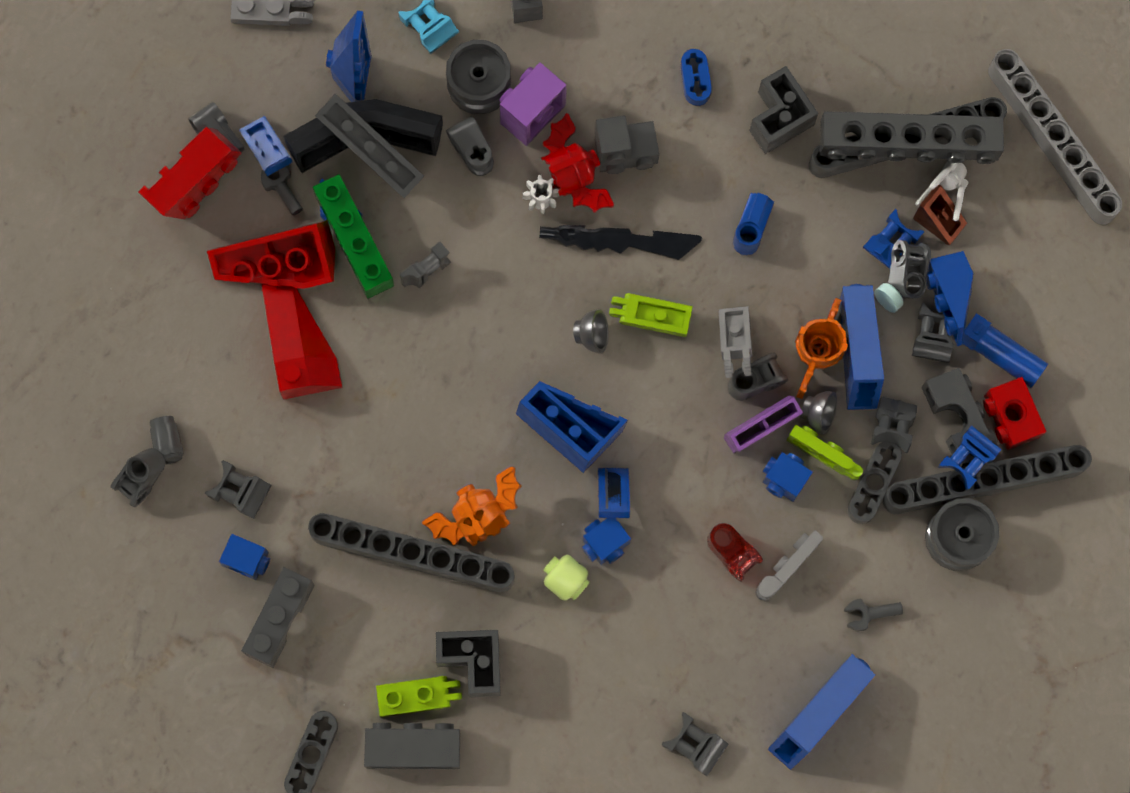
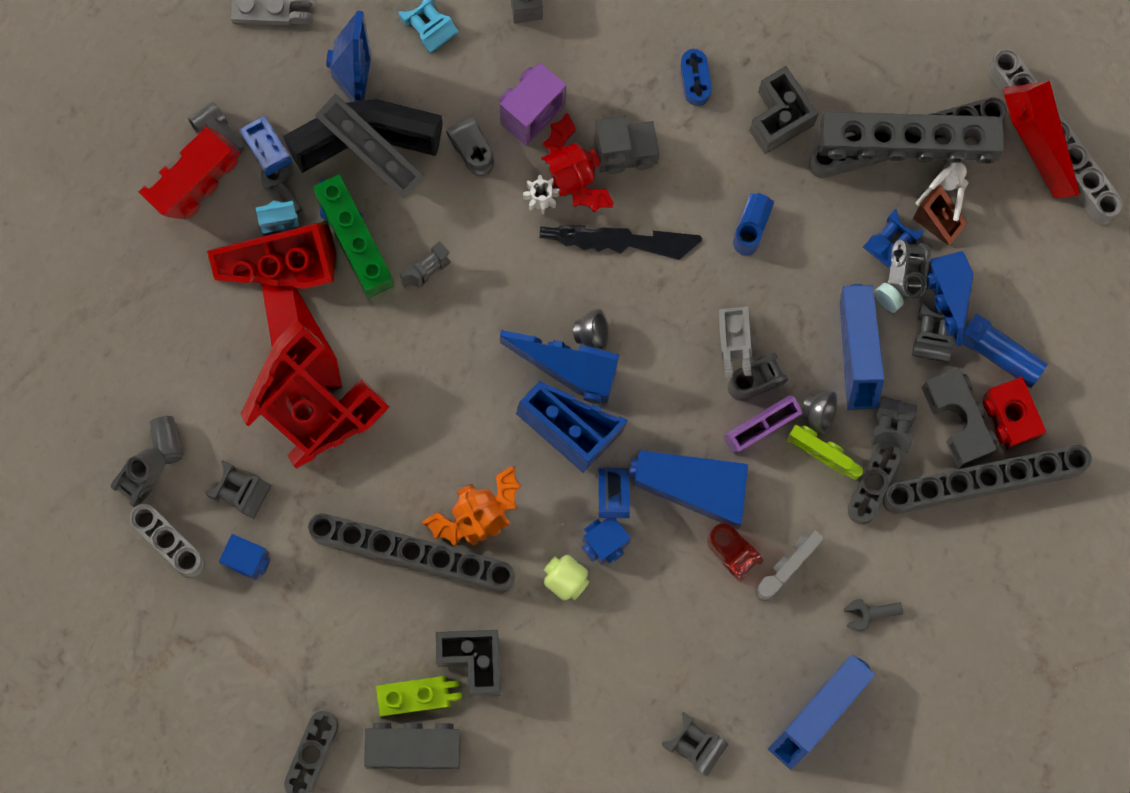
(160, 528): none -> light grey beam
(276, 617): dark grey arch -> none
(277, 217): none -> medium azure piece
(302, 405): none -> red wedge
(477, 60): dark grey wheel -> none
(584, 371): none -> blue wedge
(652, 314): lime hinge -> none
(695, 483): none -> blue slope
(786, 476): blue brick -> none
(827, 335): orange helmet -> none
(957, 552): dark grey wheel -> none
(979, 447): blue piece -> none
(1040, 129): none -> red wedge

